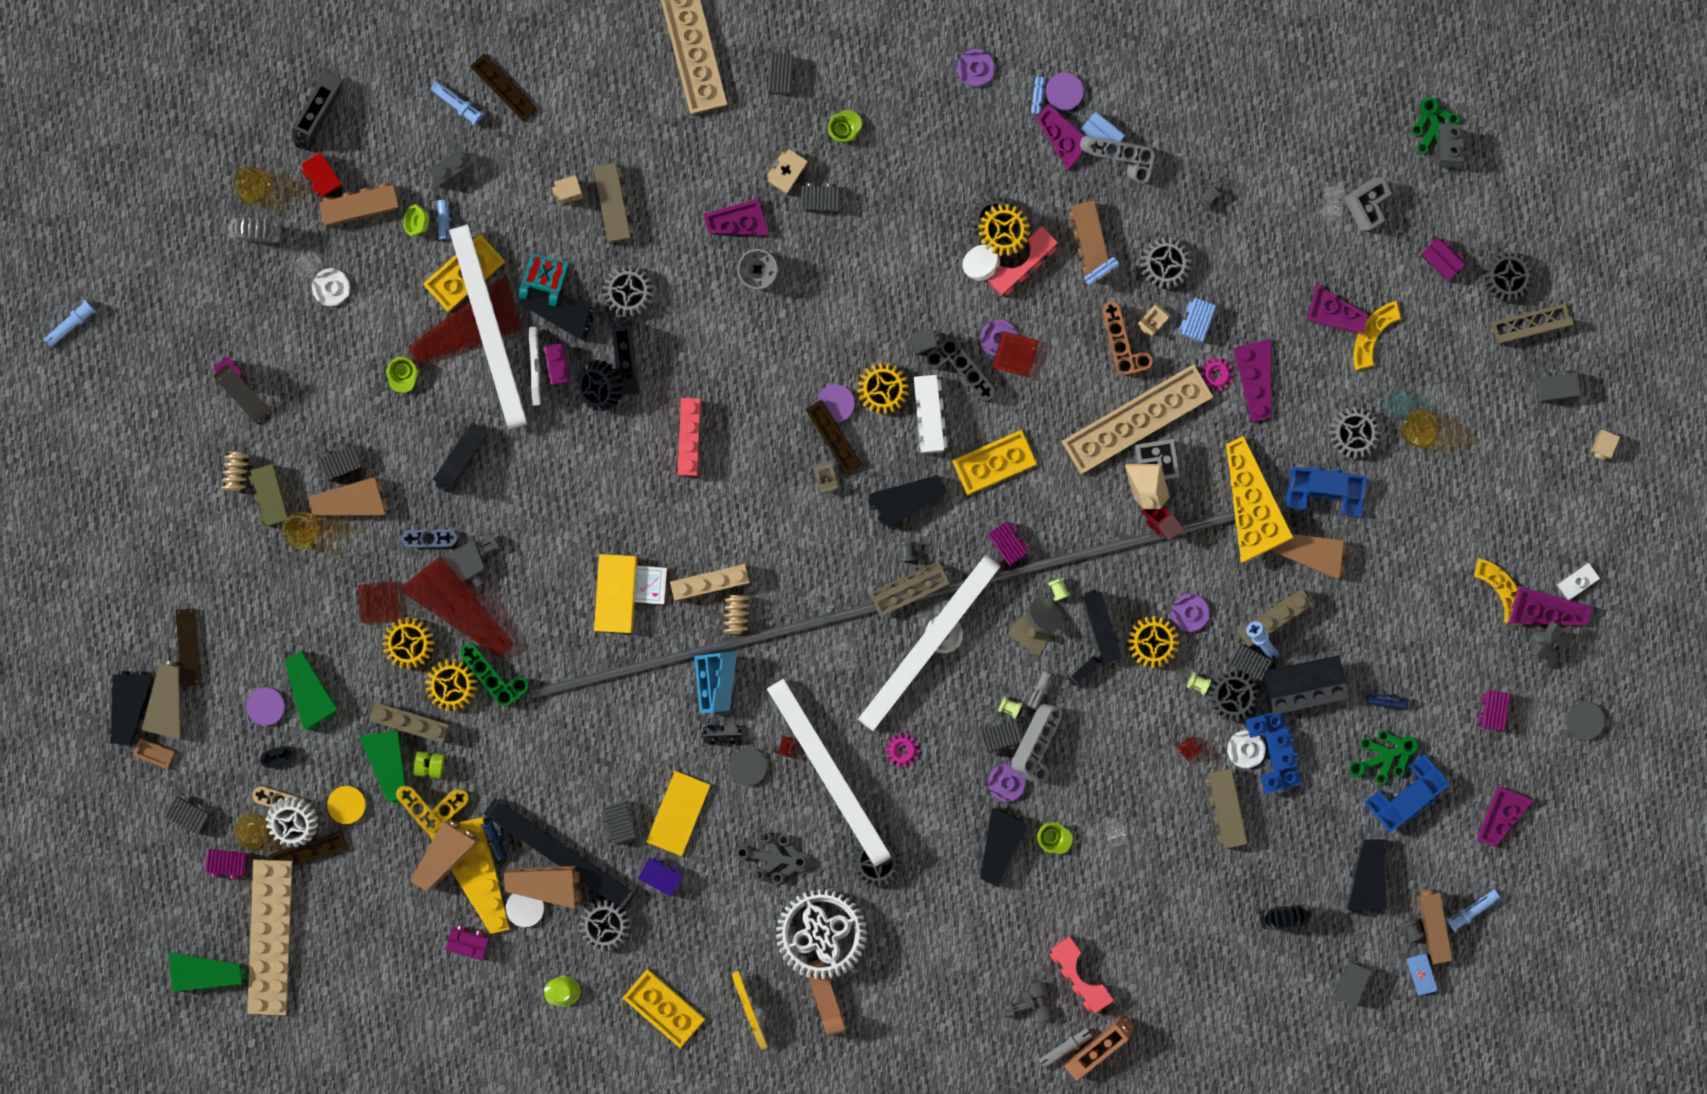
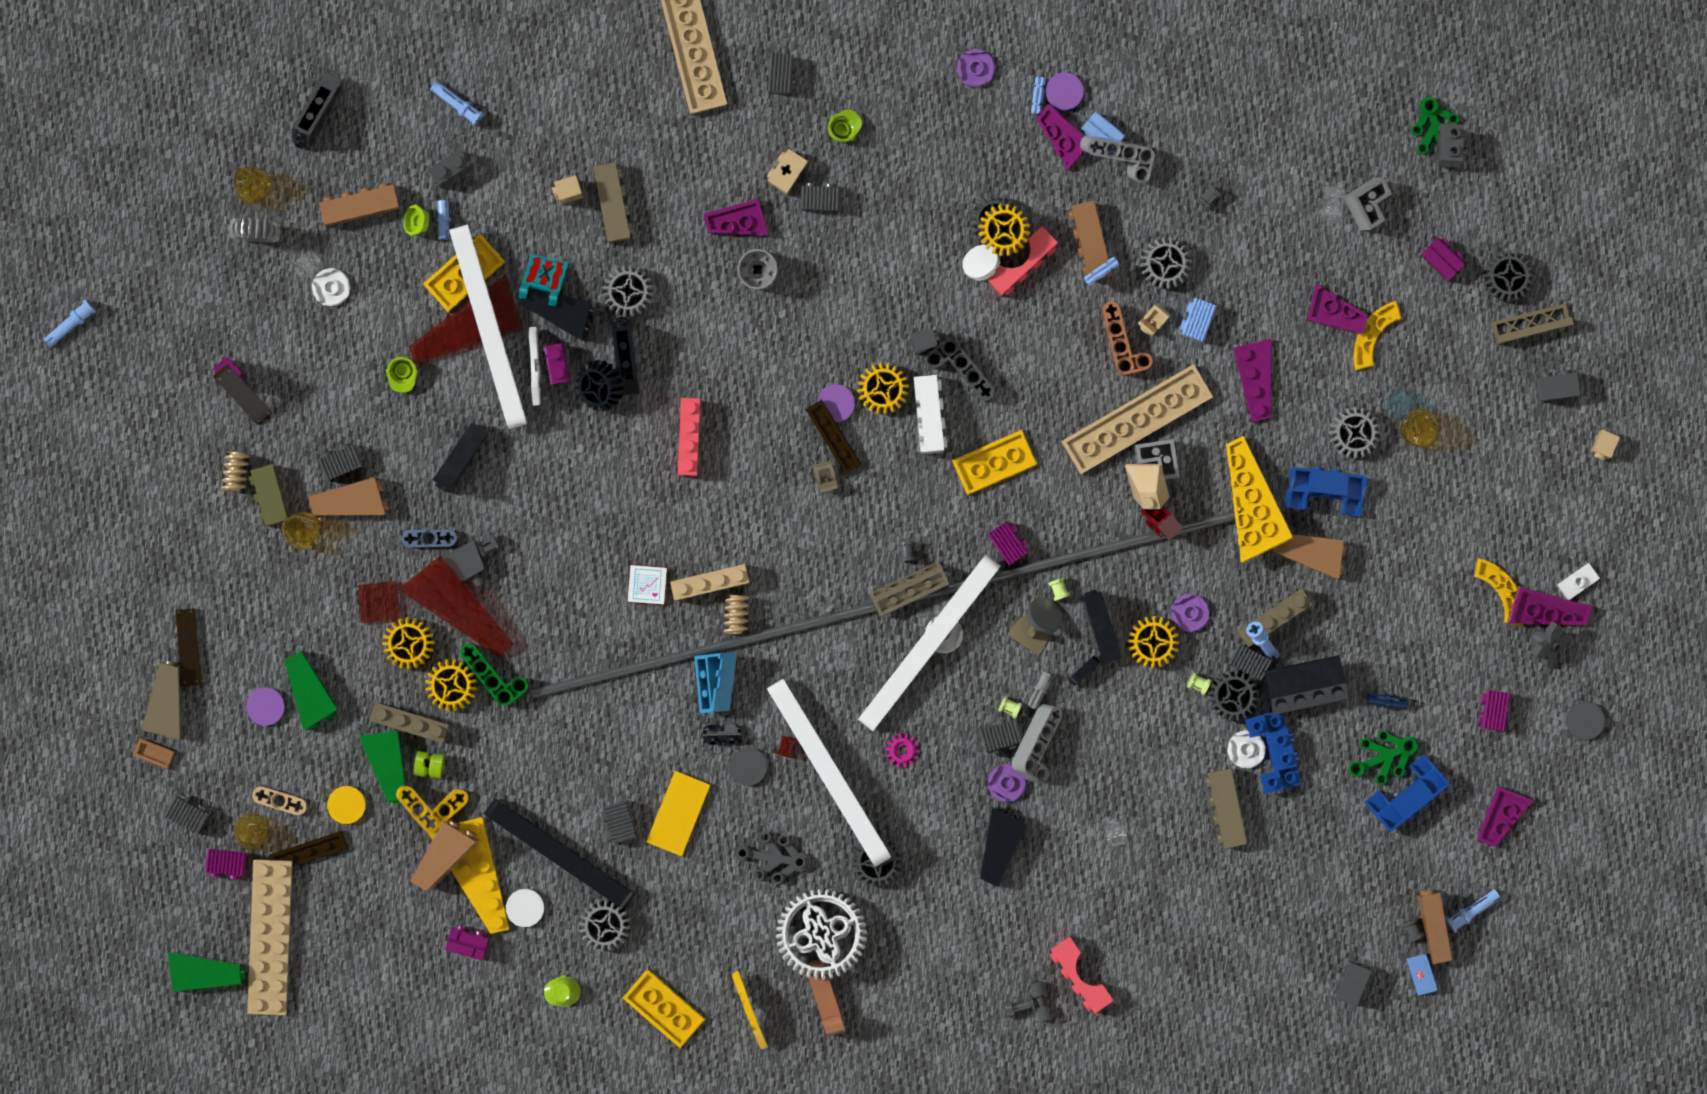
(128, 704): black slope -> none
(276, 752): black beam -> none
(307, 829): white gear -> none
(321, 175): red brick -> none
(494, 840): dark blue pin -> none
(503, 87): dark brown tile -> none
(546, 884): medium nougat slope -> none
(615, 593): yellow tile -> none
(660, 876): dark purple brick -> none
(903, 500): black slope -> none
(990, 339): medium lavender tile -> none
(1015, 354): clear red tile -> none
(1054, 838): lime hat -> none
(1065, 1048): light grey pin -> none
(1100, 1047): nougat slope -> none
(1189, 748): clear red tile -> none
(1224, 371): dark pink gear -> none
(1285, 916): black gear -> none
(1368, 880): black slope -> none

